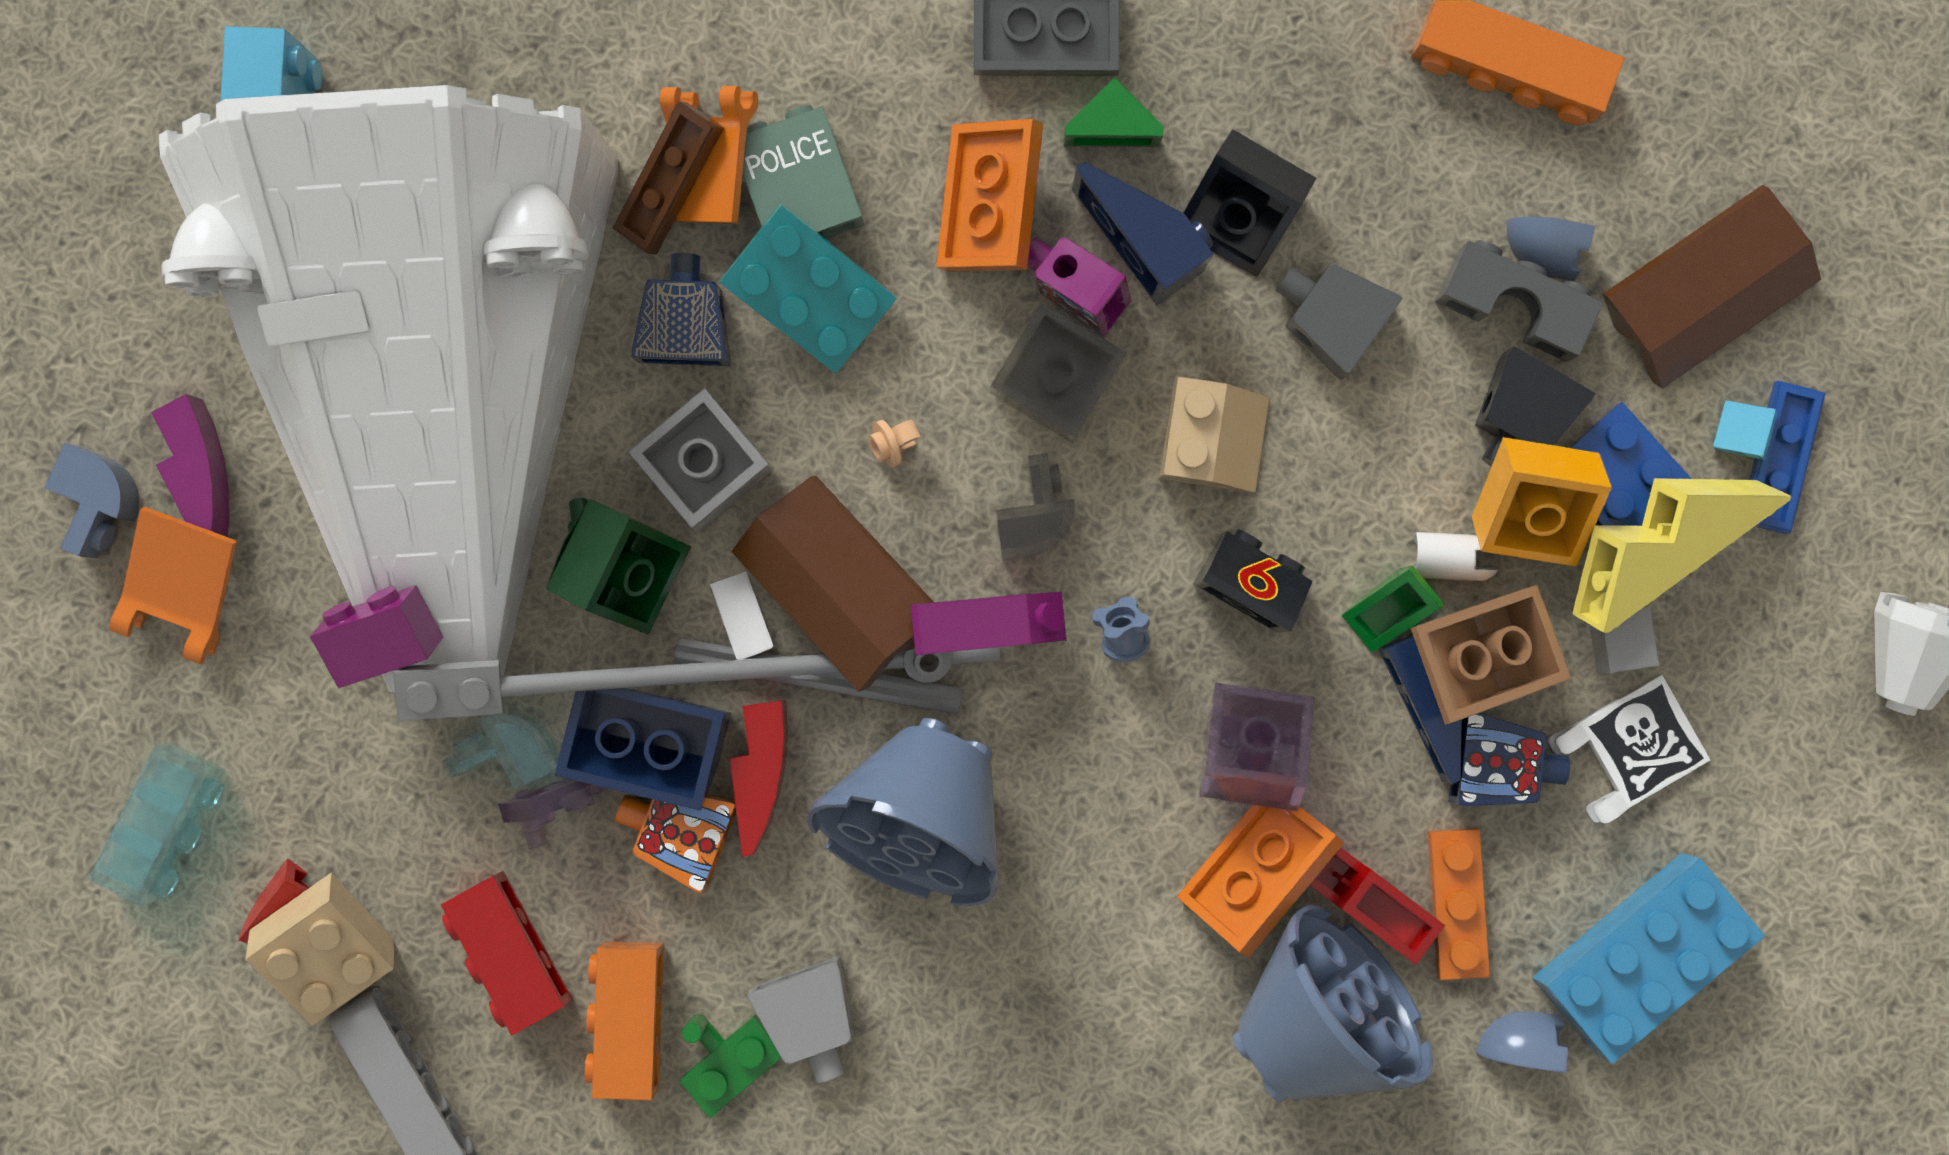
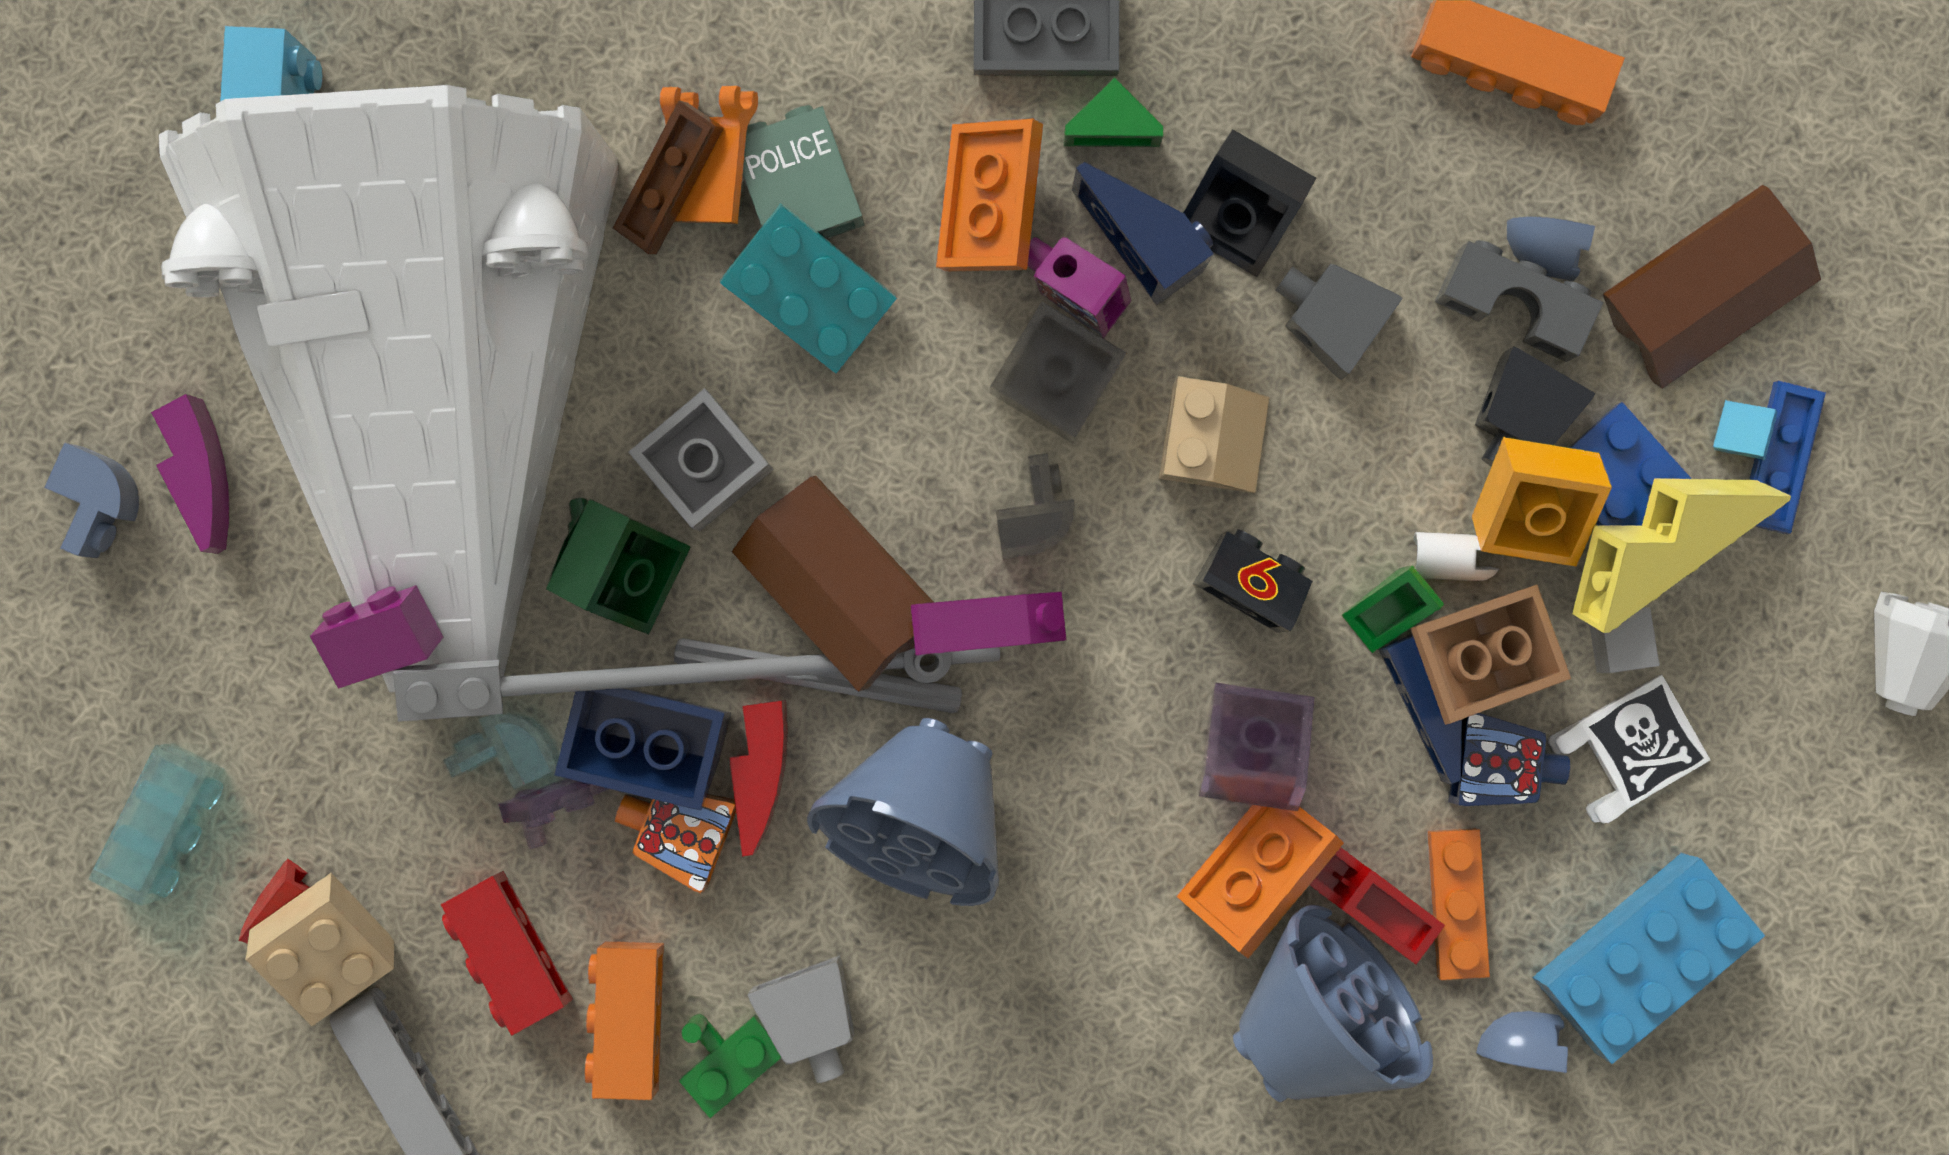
(176, 576): orange flag -> none
(682, 319): dark blue torso -> none
(741, 616): white sticker -> none
(889, 443): light nougat plate -> none
(1123, 630): sand blue brick -> none

